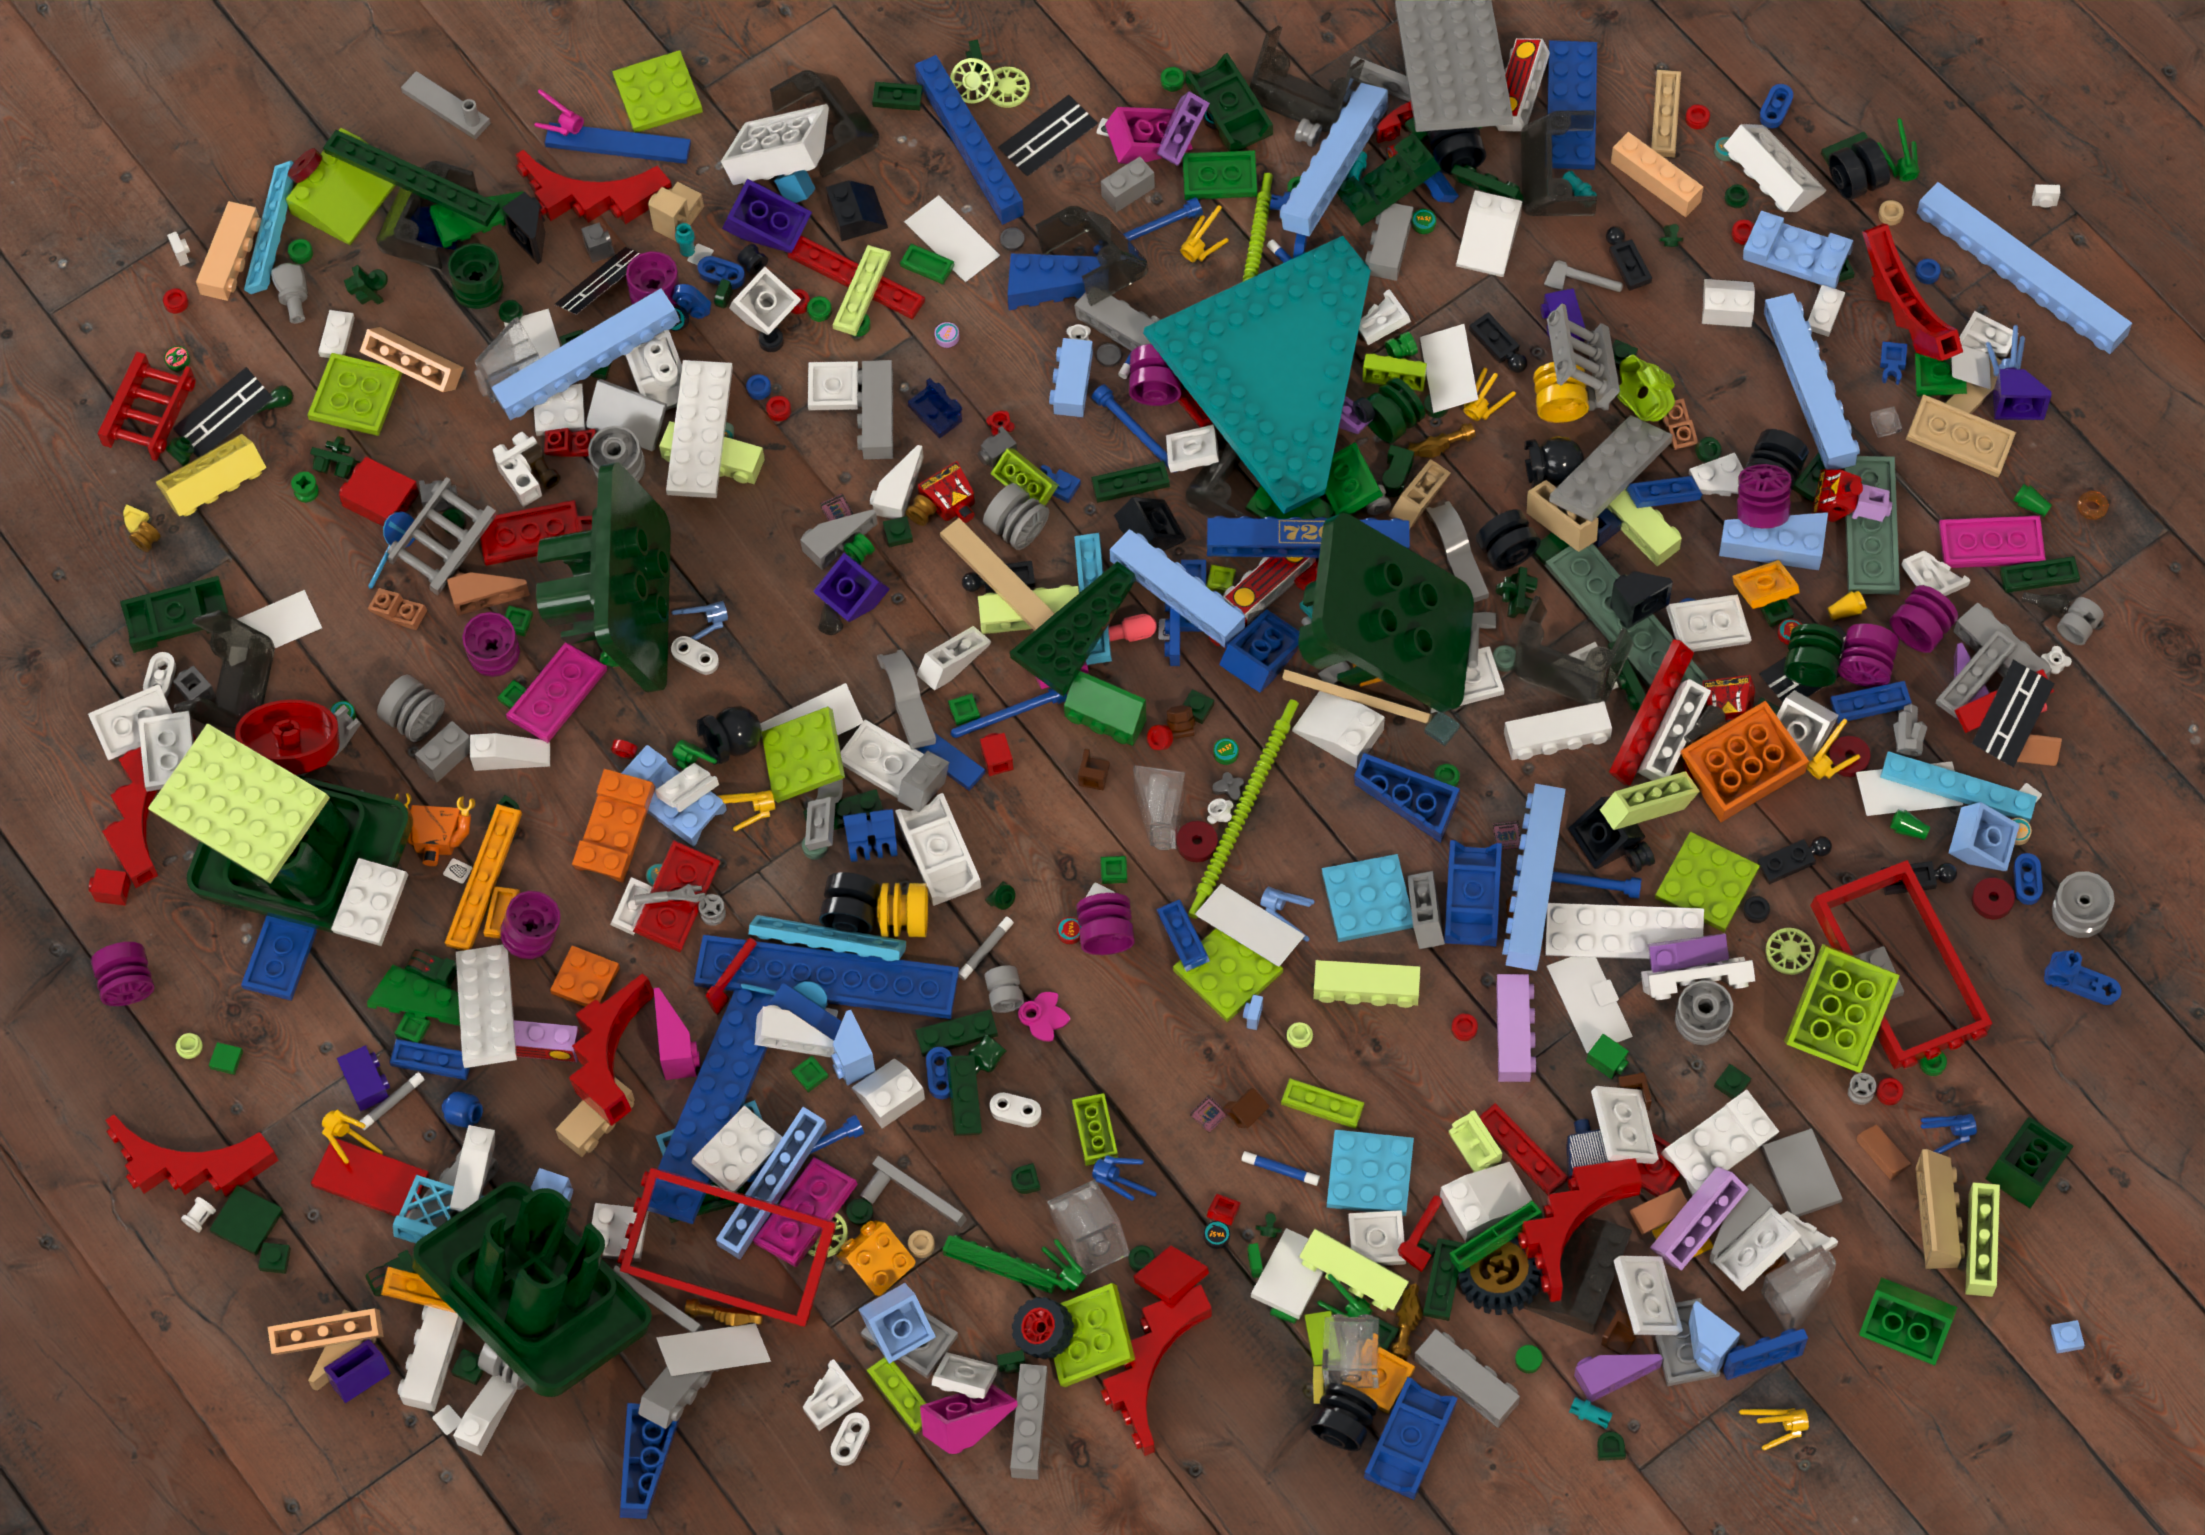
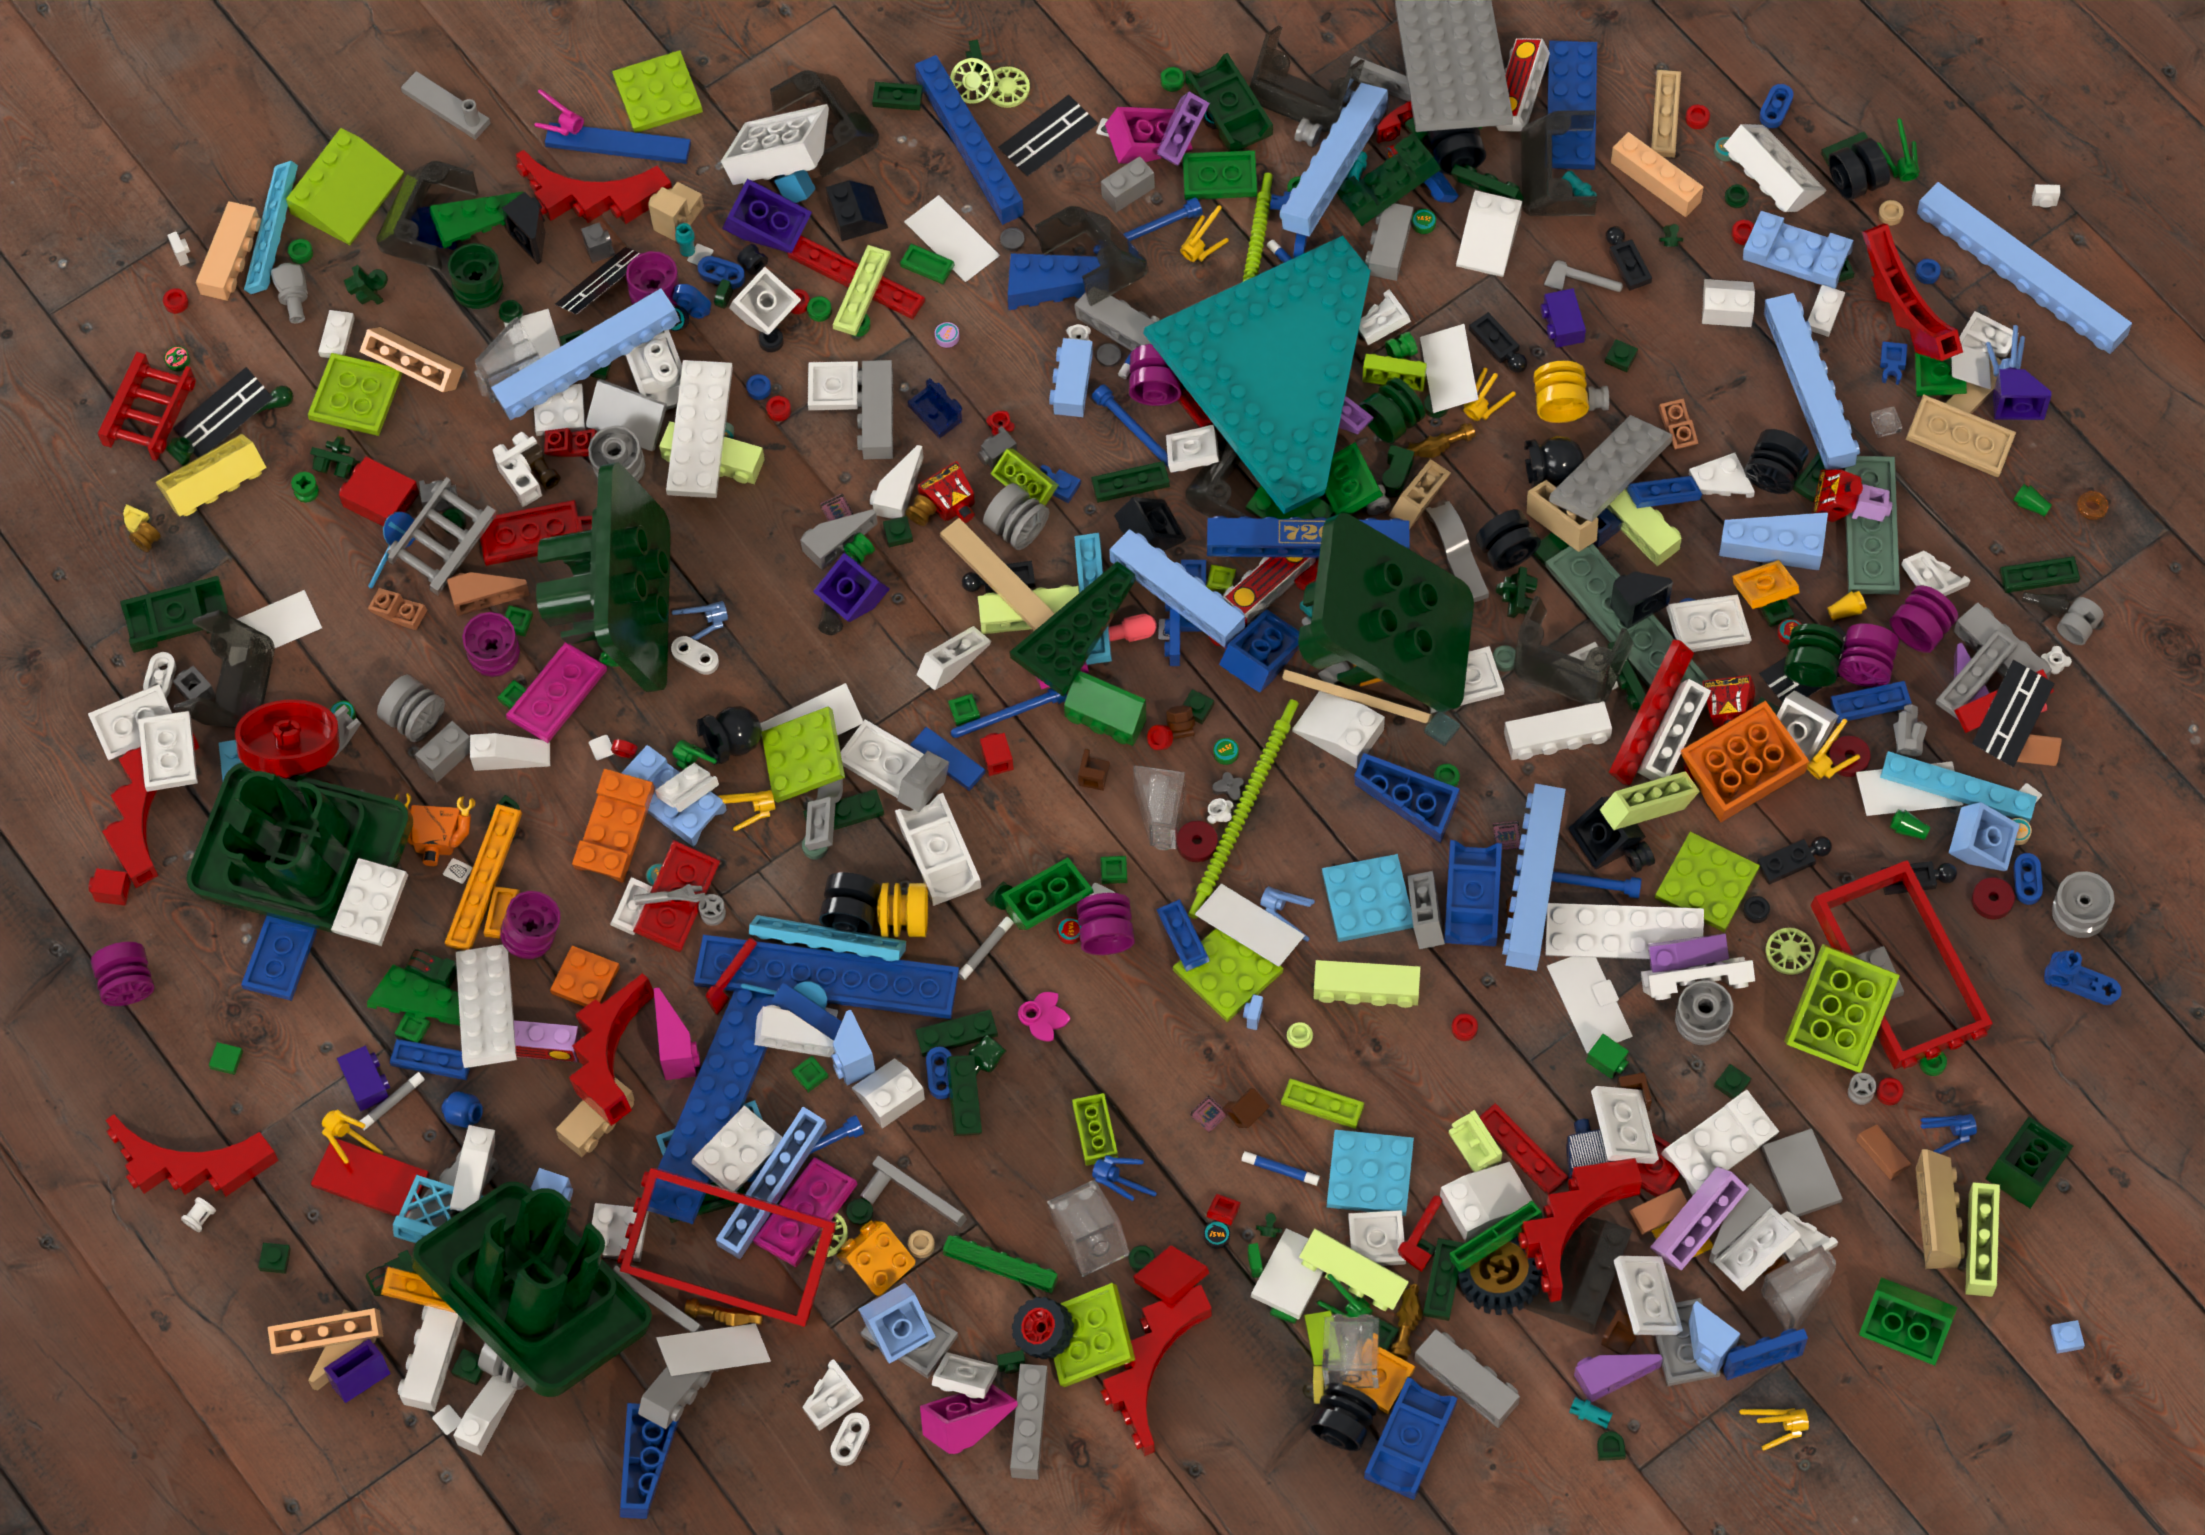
(189, 1046): yellowish green plate -> none
(239, 803): yellowish green plate -> none
(246, 1220): dark green tile -> none
(305, 165): dark red piece -> none
(411, 178): dark green plate -> none
(601, 747): none -> white sticker
(880, 825): blue legs -> none
(898, 1391): lime tile -> none
(908, 699): light grey piece -> none
(1004, 989): light grey wheel -> none
(1013, 1112): white plate -> none
(1025, 1179): dark green tile -> none
(1045, 894): none -> green slope
(1071, 1275): green plant -> none
(1363, 410): black tile -> none
(1480, 620): light grey piece -> none
(1514, 1028): lavender brick -> none
(1528, 1359): green tile -> none
(1598, 348): light grey fence -> none
(1638, 373): lime piece -> none
(1708, 449): dark green tile -> none
(1709, 721): clear smoke cone -> none
(1764, 496): magenta wheel -> none
(1991, 541): dark pink tile -> none

